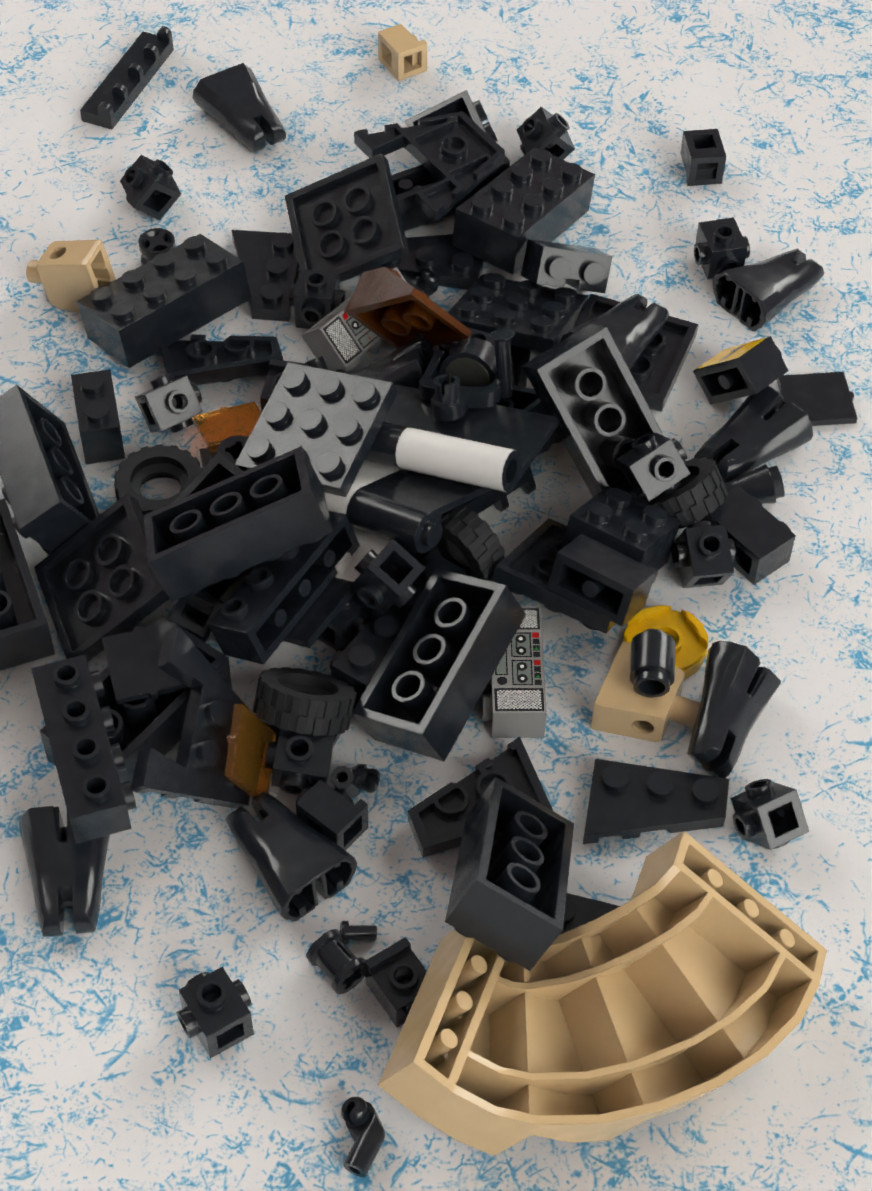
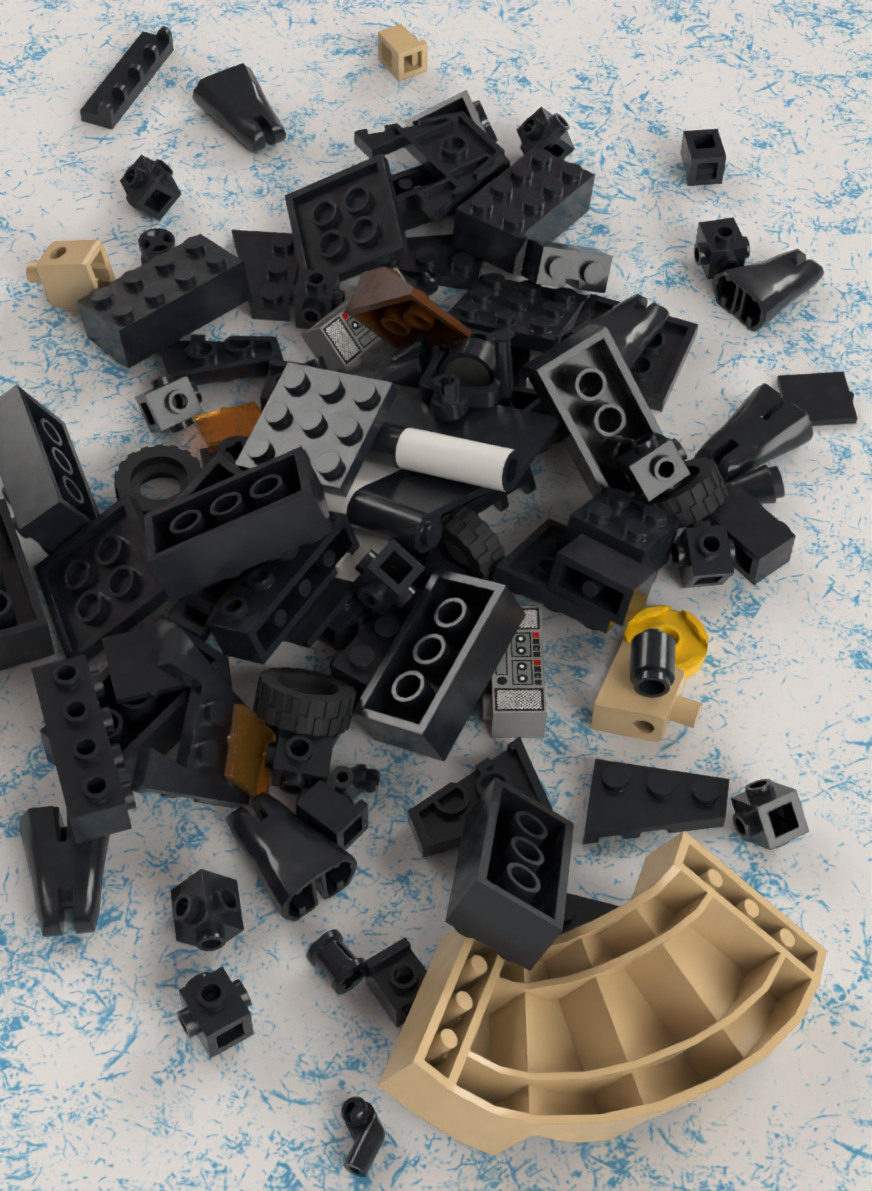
(97, 416): black brick -> none
(206, 910): none -> black brick
(357, 932): black piece -> none
(730, 705): black piece -> none
(741, 370): black brick -> none

